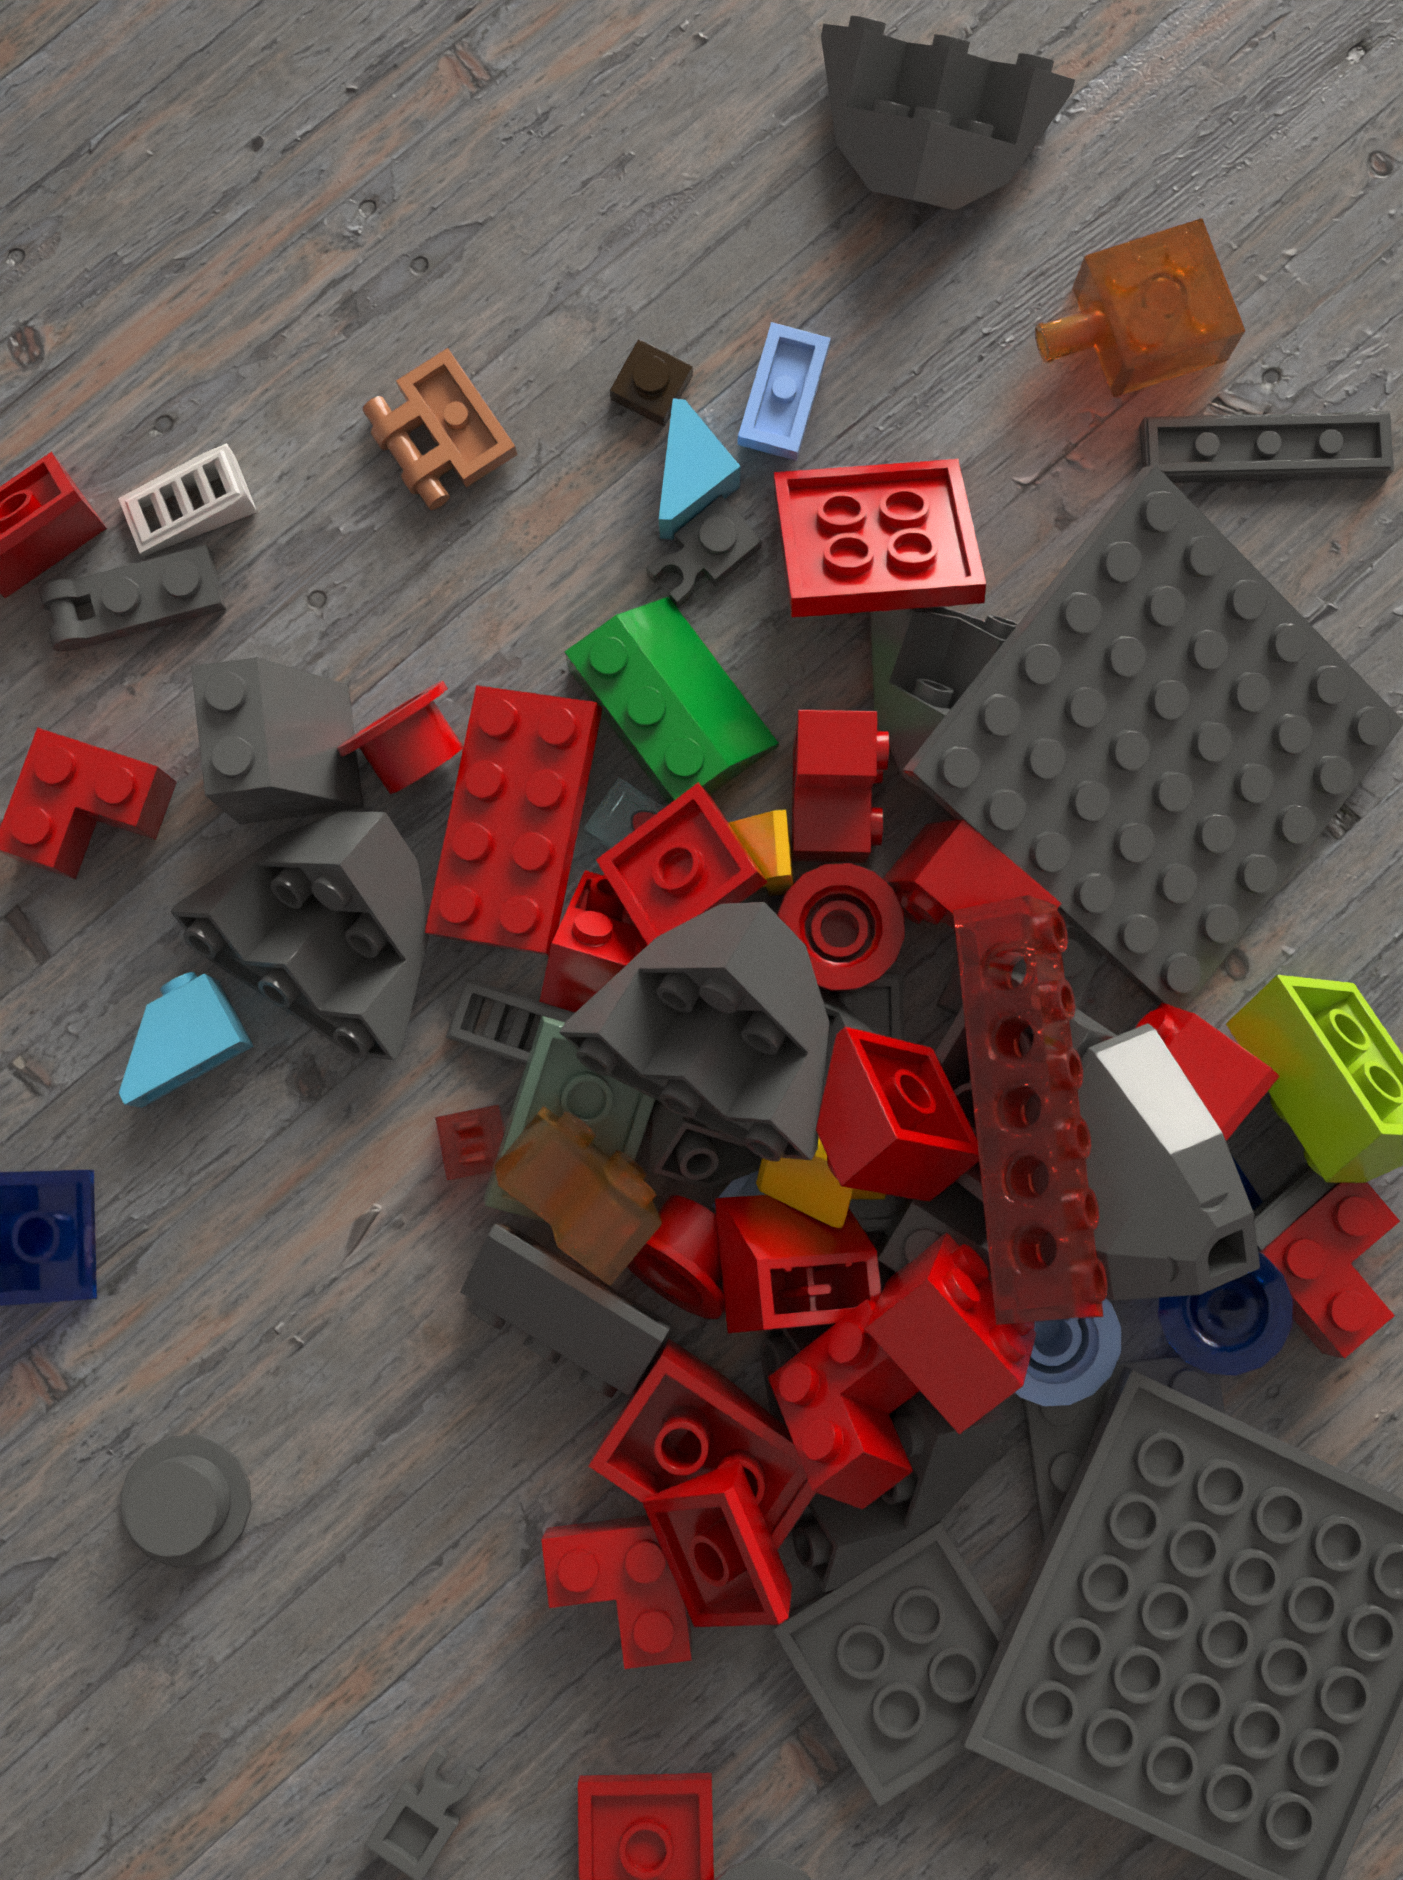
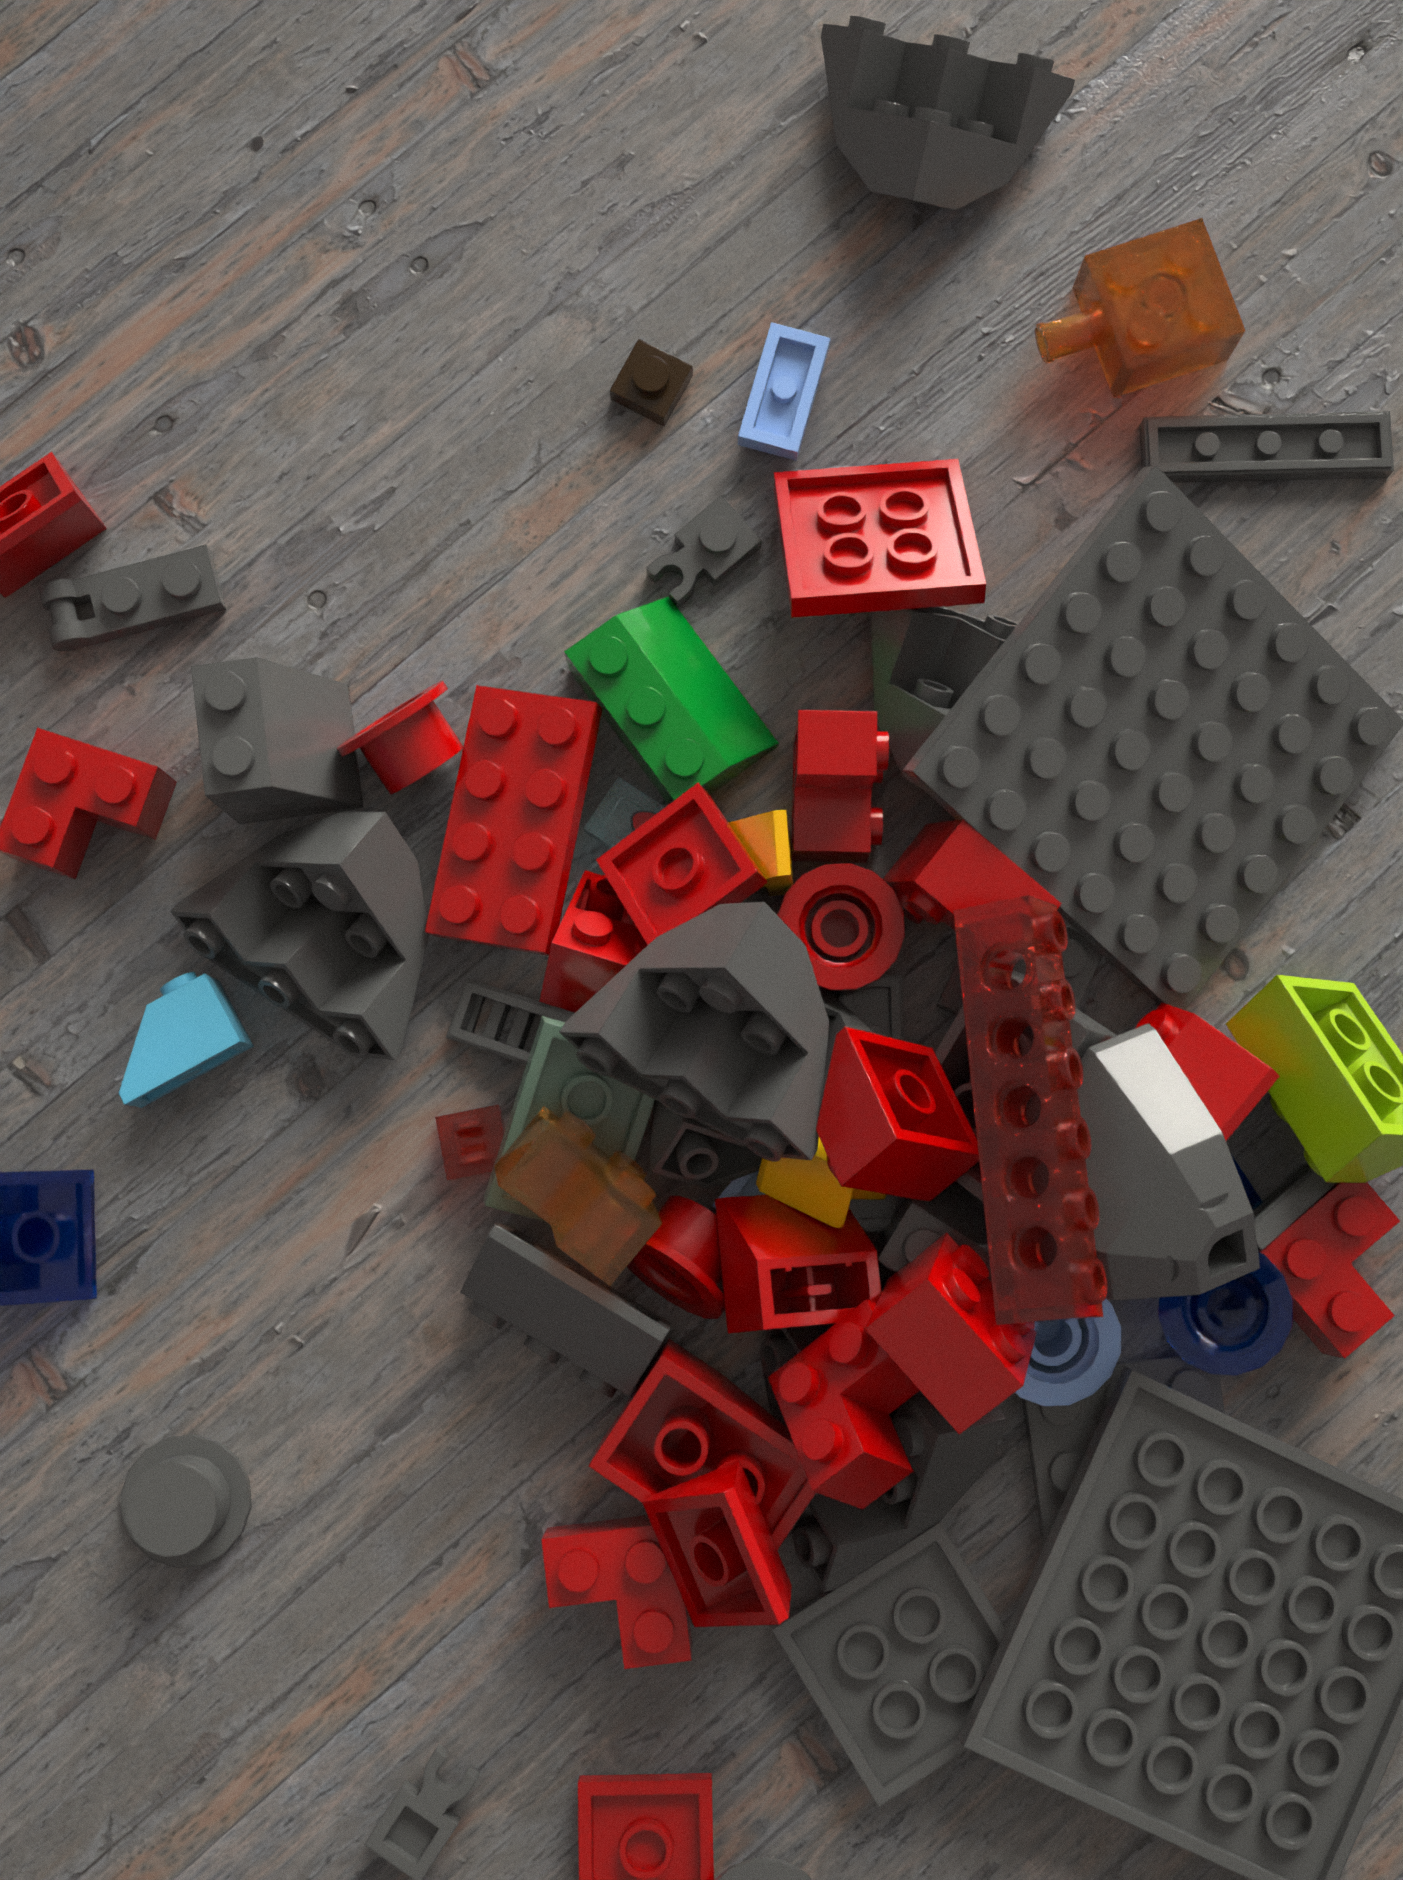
(194, 473): white slope -> none
(455, 418): nougat plate -> none
(694, 470): medium azure slope -> none

